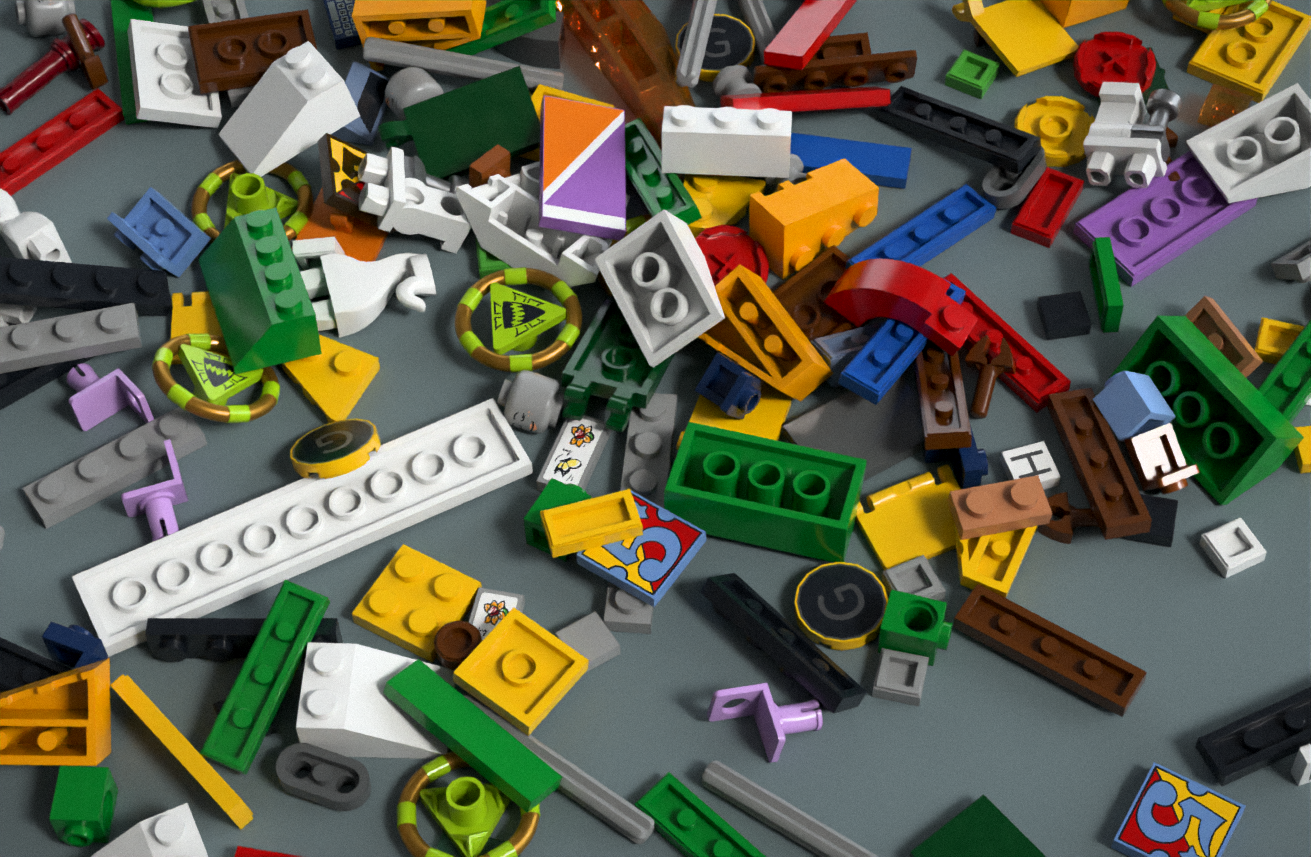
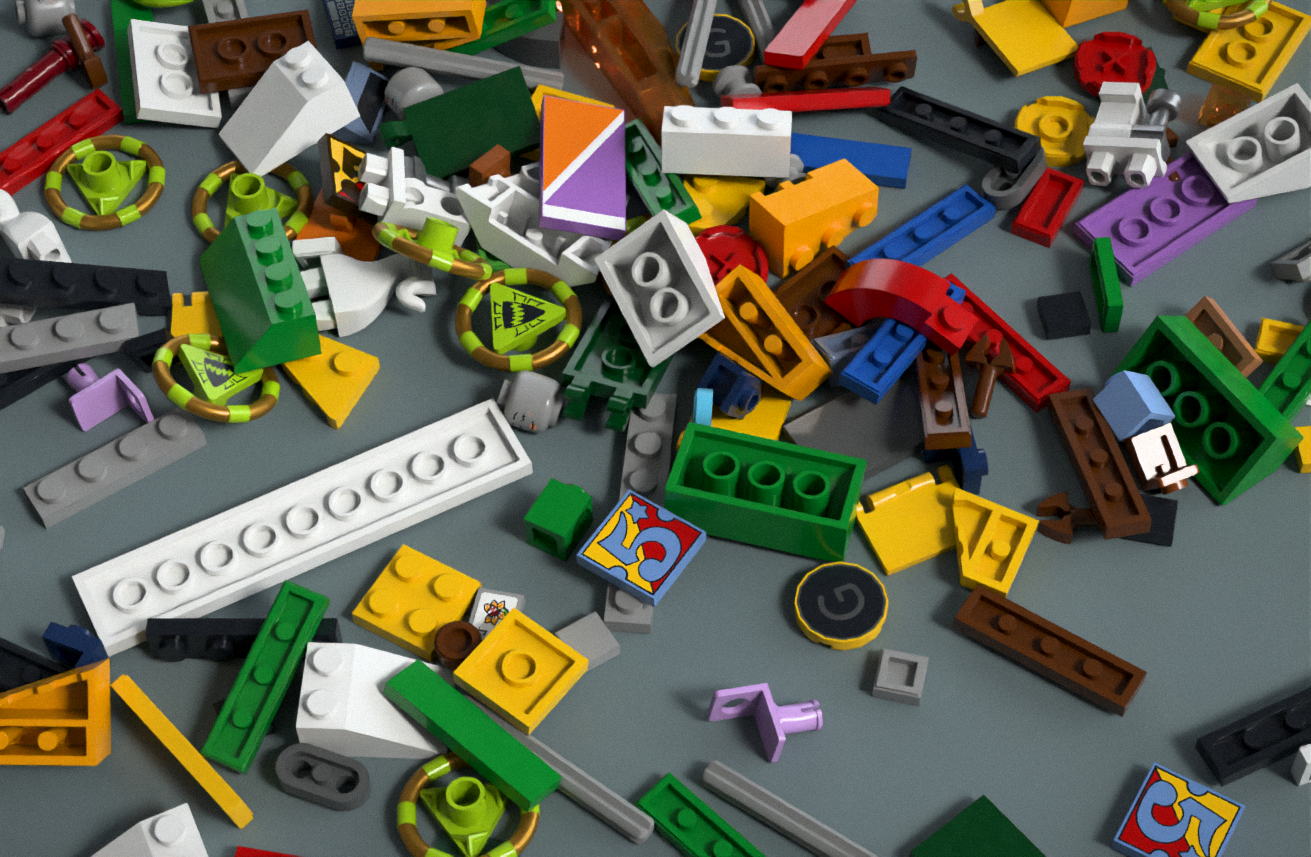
(83, 805): green brick -> none
(105, 181): none -> lime piece
(143, 348): none -> black tile
(158, 500): lavender bracket -> none
(161, 232): medium blue bracket -> none
(335, 448): tile -> none
(433, 247): none -> piece
(575, 452): tile -> none
(591, 523): yellow tile -> none
(702, 406): none -> medium azure tile
(783, 642): black plate -> none
(910, 610): green brick -> none
(914, 578): light grey tile -> none
(972, 74): bright green tile -> none
(999, 507): nougat plate -> none
(1031, 461): white tile -> none
(1232, 547): white tile -> none

